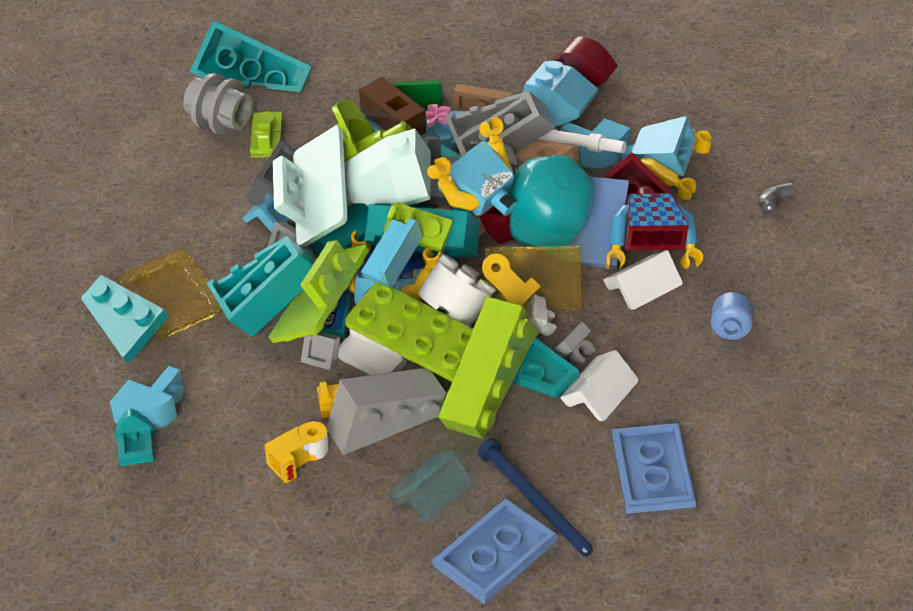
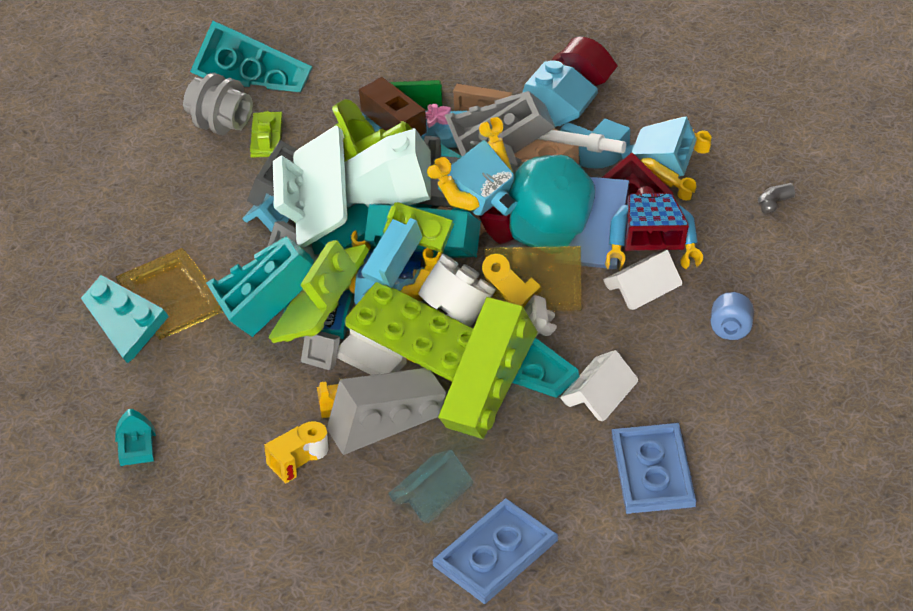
(155, 402): medium azure brick -> none
(491, 451): dark blue bar -> none
(573, 343): light grey tile -> none

